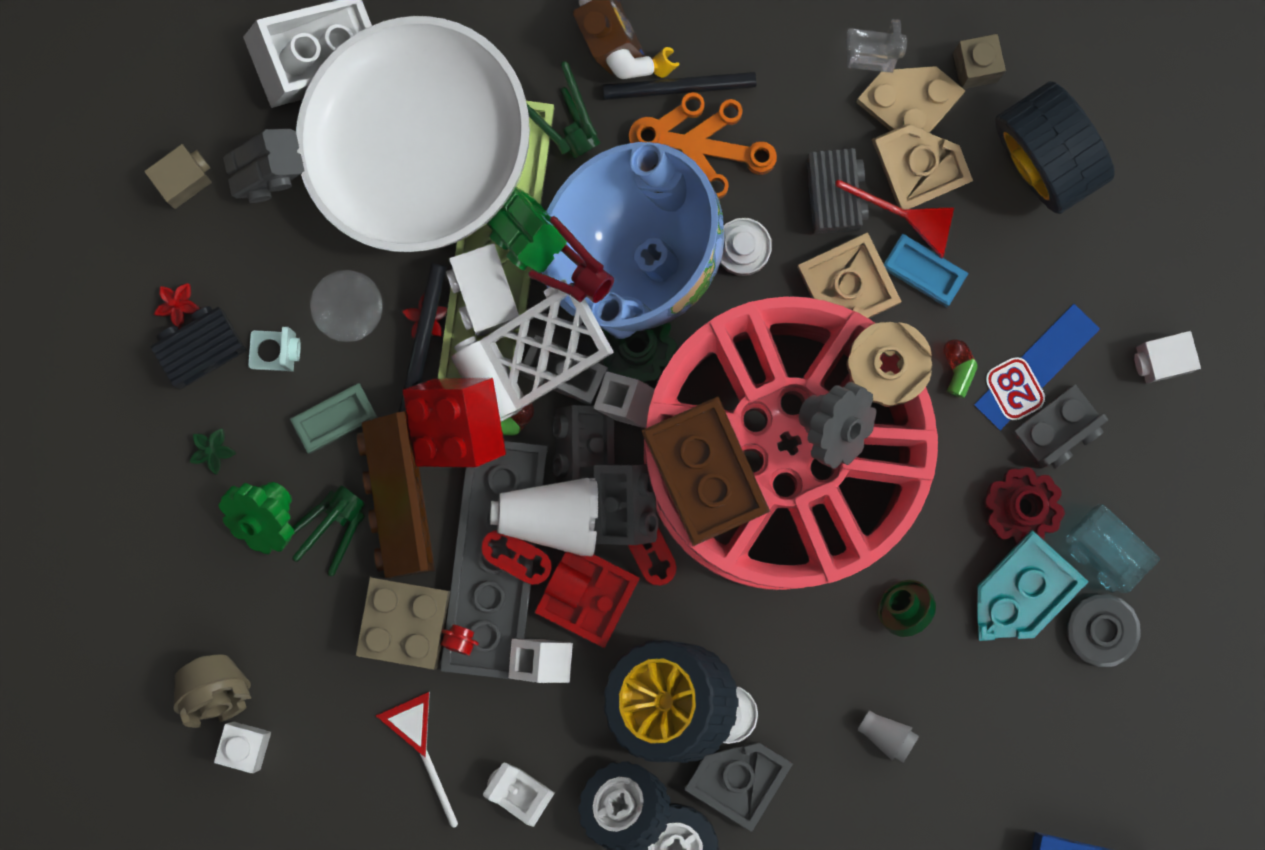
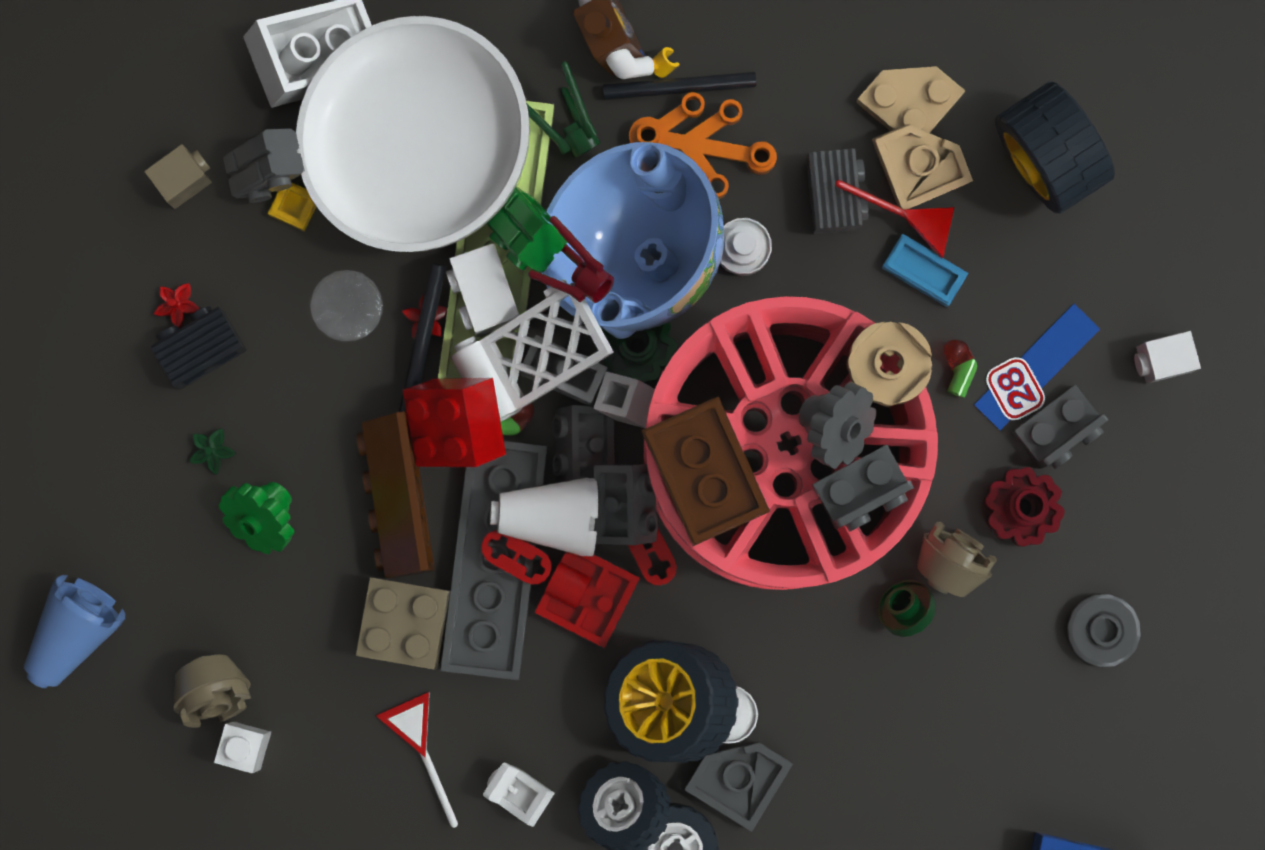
(69, 630): none -> medium blue cone
(289, 350): light aqua bracket -> none
(293, 207): none -> yellow tile
(333, 418): sand green tile -> none
(341, 507): dark green plant -> none
(459, 640): red plate -> none
(540, 660): white brick -> none
(851, 278): tan plate -> none
(862, 488): none -> dark grey bracket
(876, 49): clear bracket -> none
(889, 736): light grey cone -> none
(953, 561): none -> dark tan cone
(979, 61): dark tan brick -> none
(1025, 591): teal tile -> none
(1111, 550): clear light blue brick -> none

